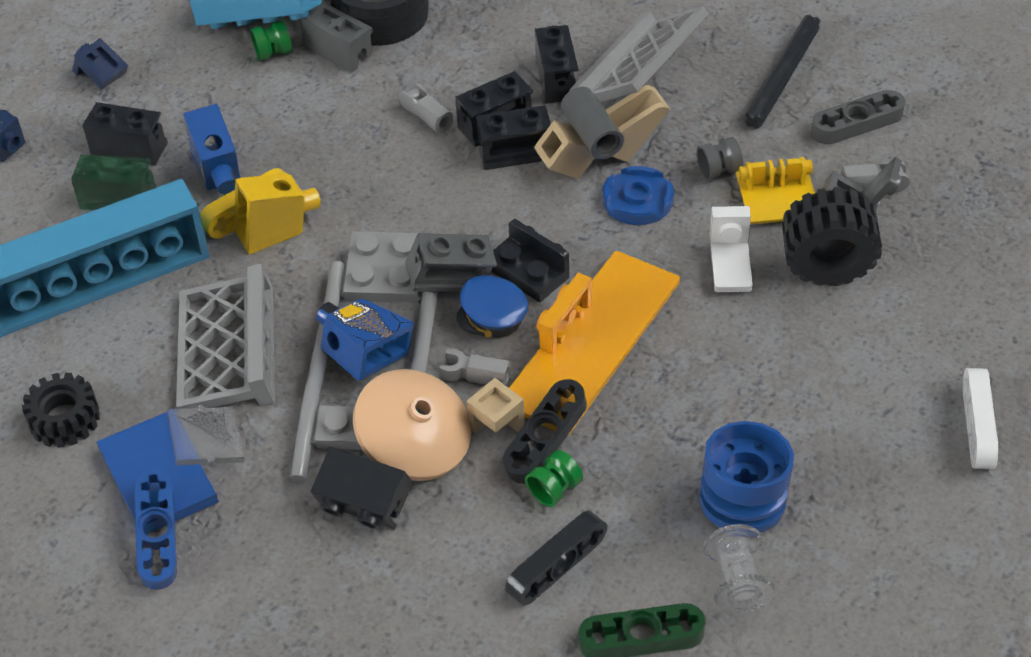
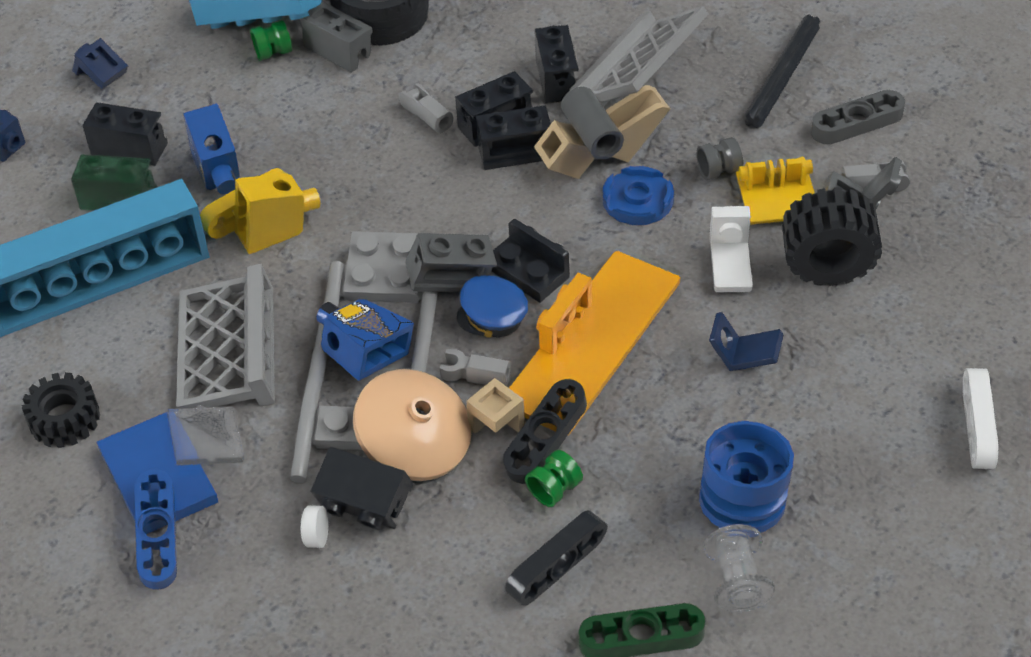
(314, 526): none -> white tile
(745, 350): none -> dark blue bracket

